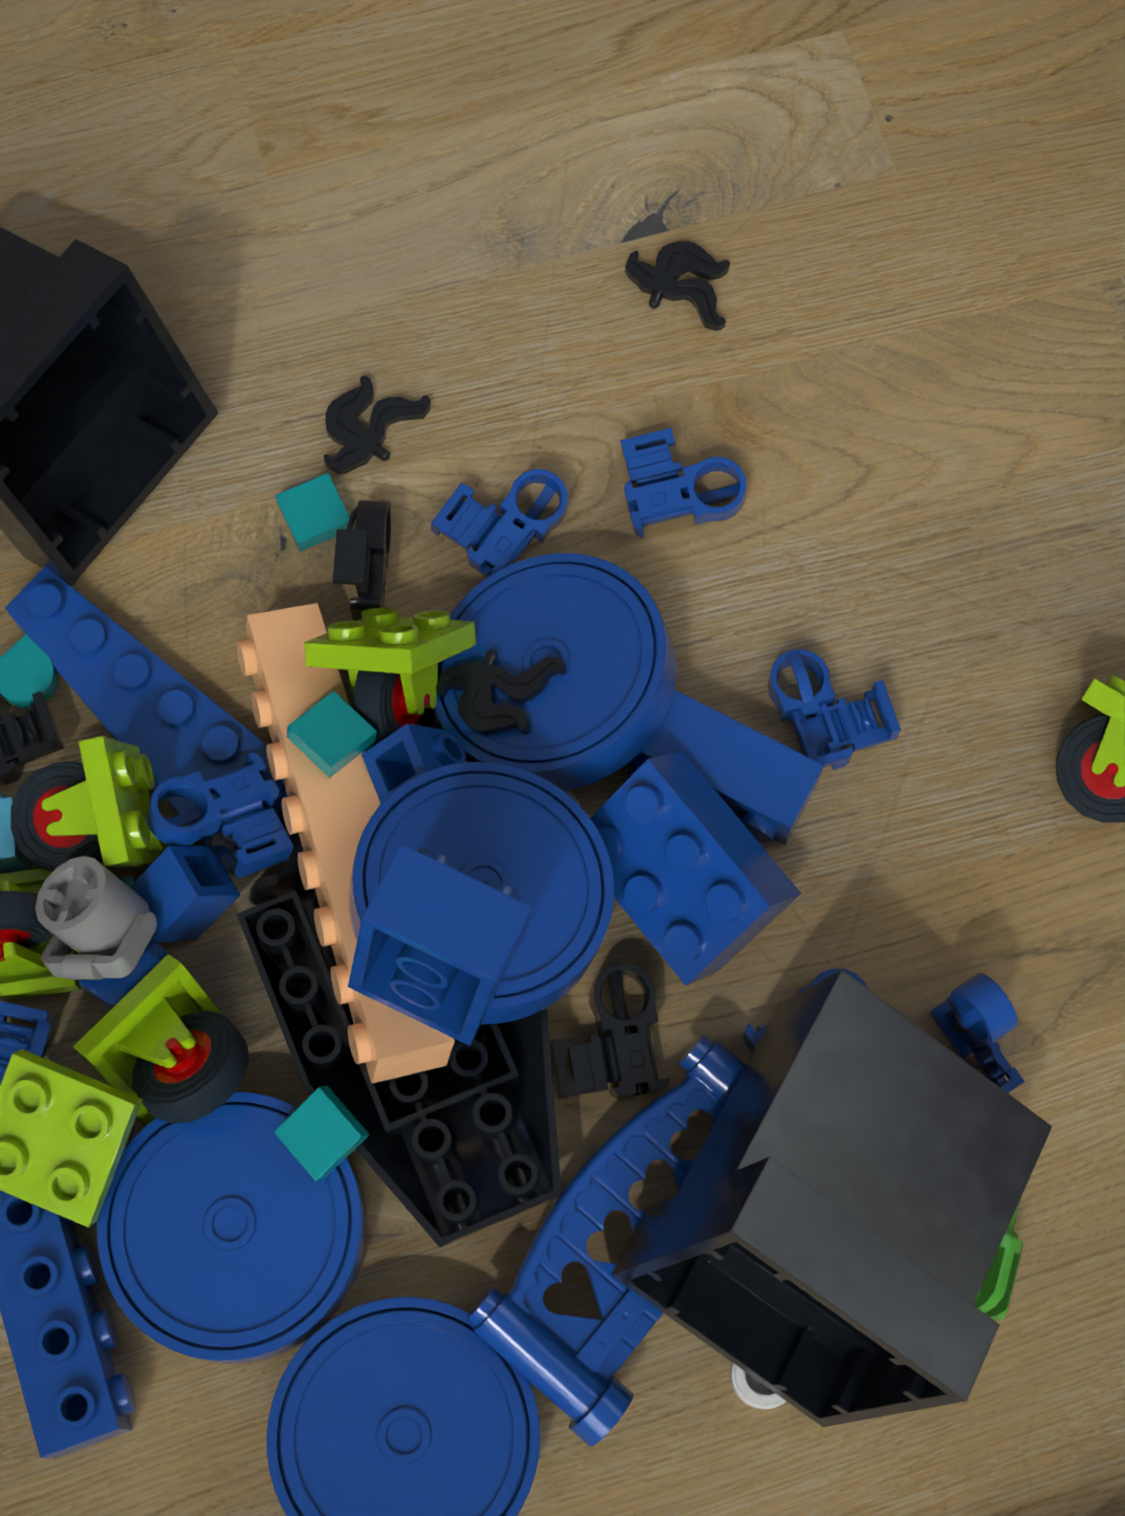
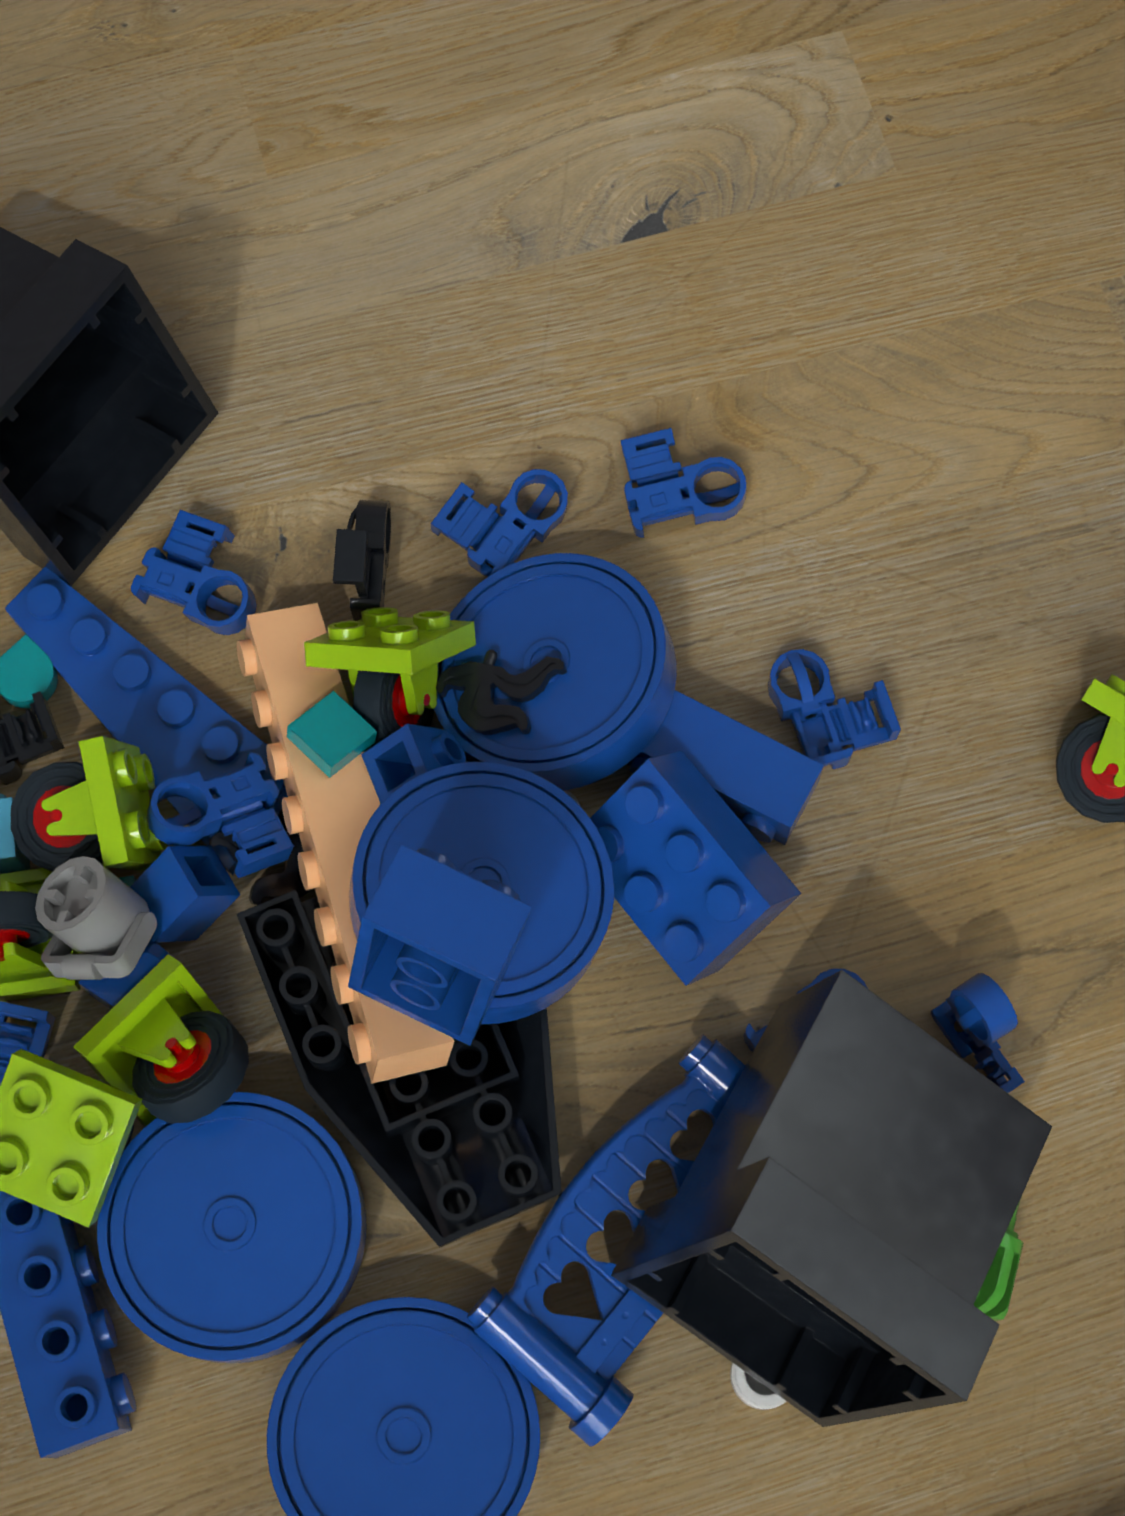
(190, 564): none -> blue piece
(313, 511): teal tile -> none
(321, 1133): teal tile -> none
(363, 443): black piece -> none
(623, 1055): black piece -> none
(671, 264): black piece -> none

